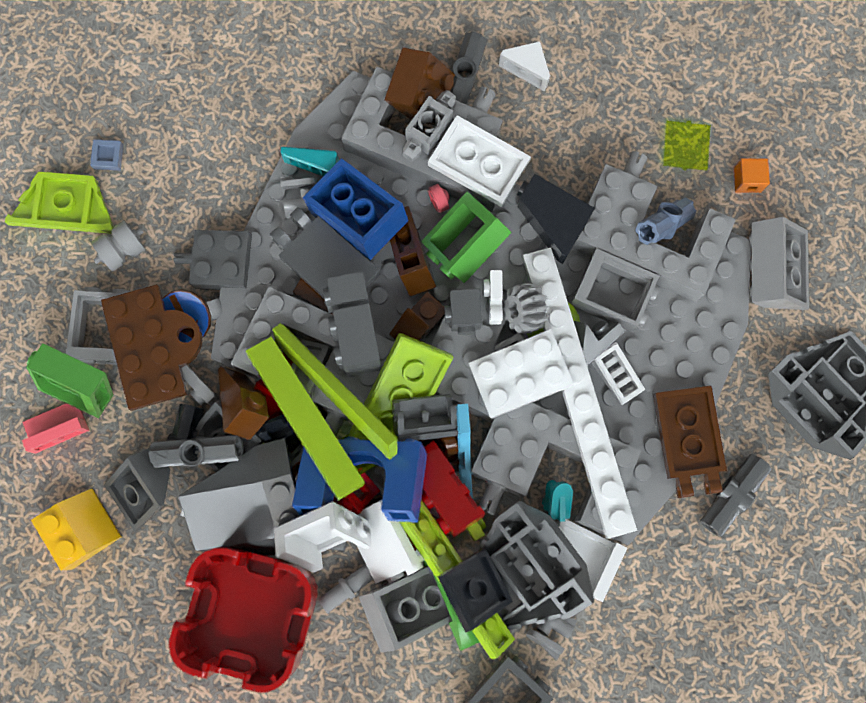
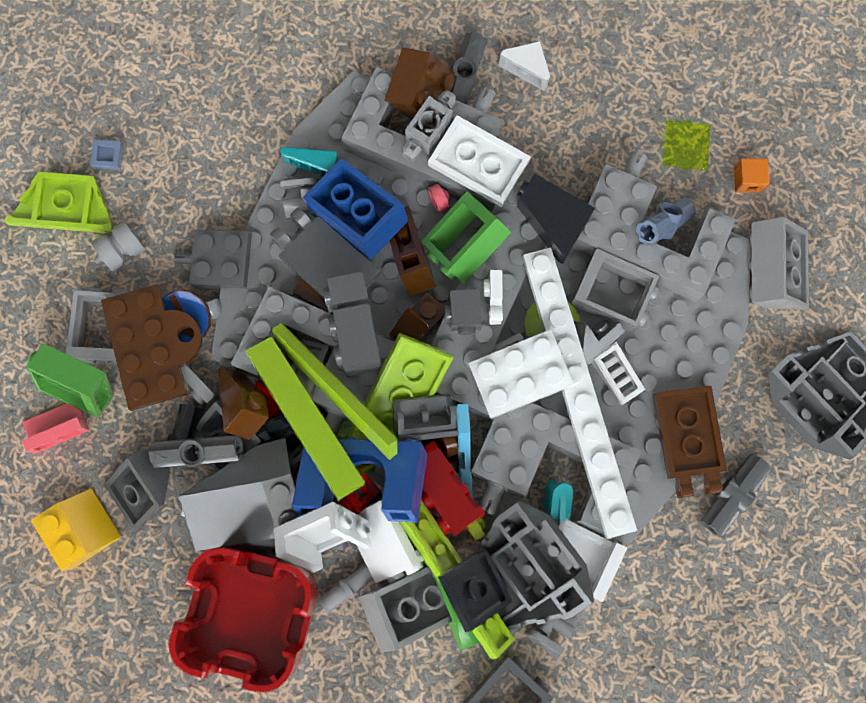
(525, 308): light grey gear -> none

